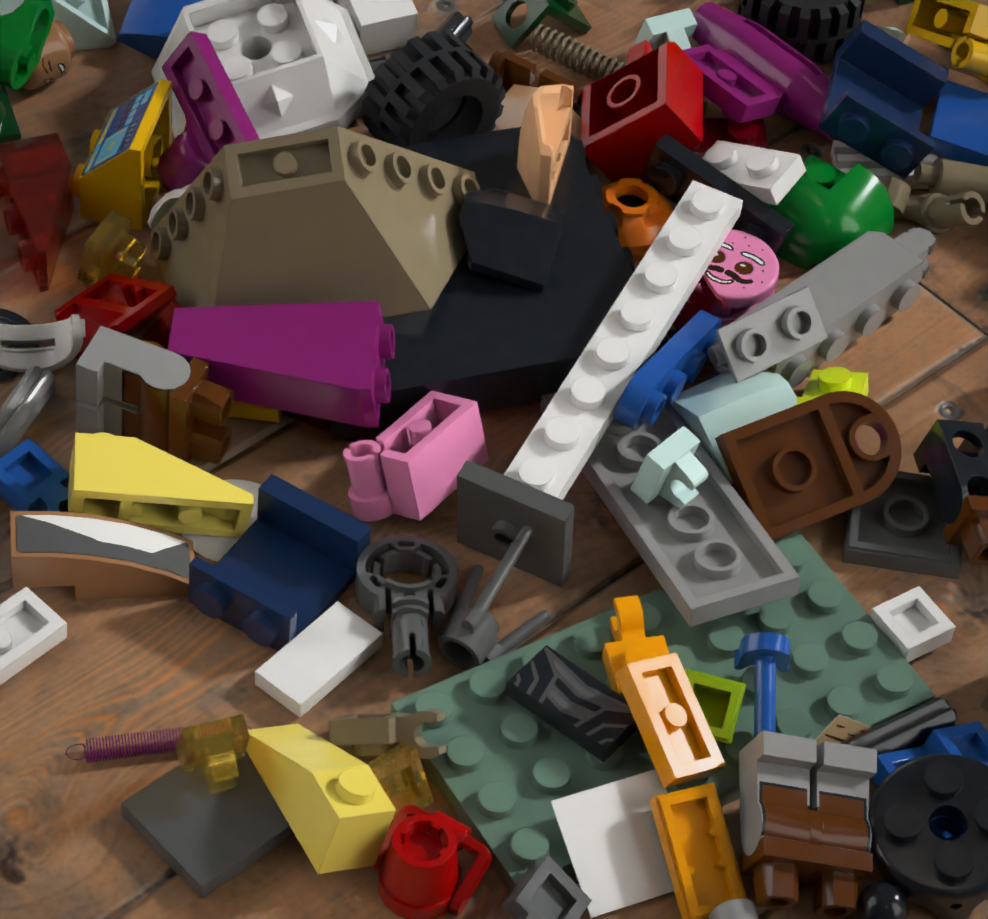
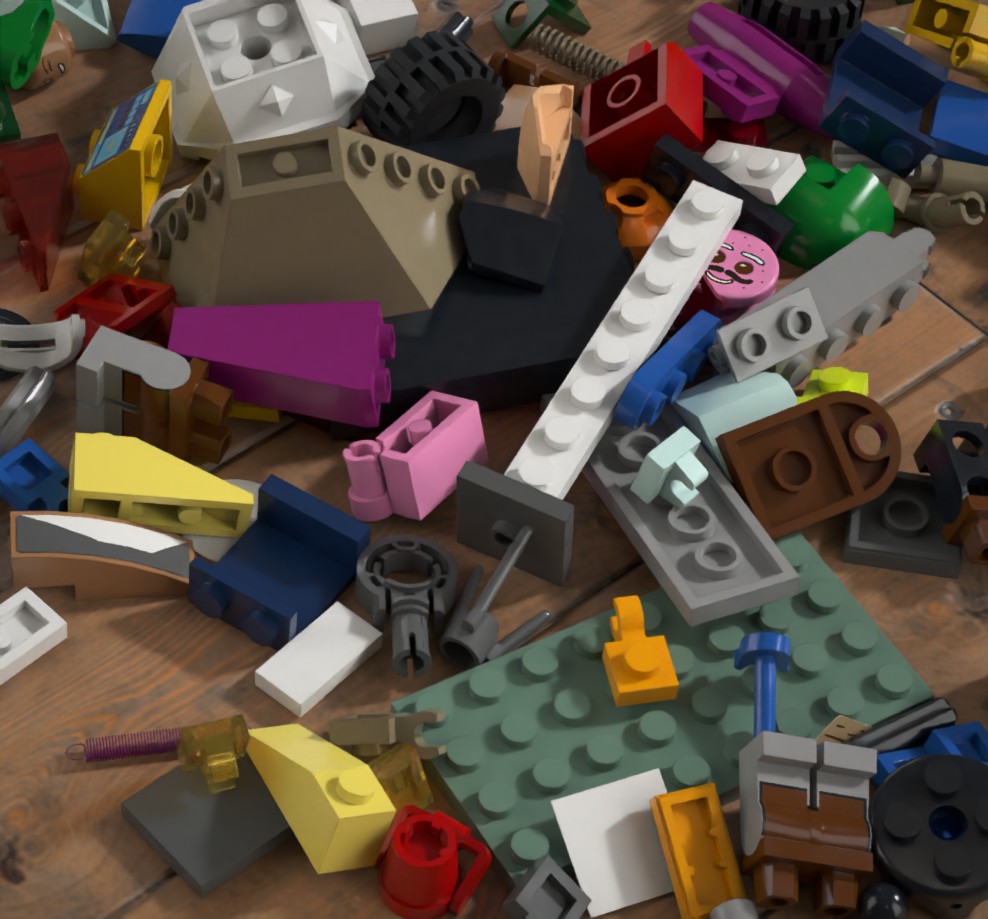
(210, 110): magenta plate -> none
(573, 703): black tile -> none
(668, 27): light aqua tile -> none
(670, 720): light orange plate -> none
(719, 701): lime slope -> none
(913, 623): white plate -> none

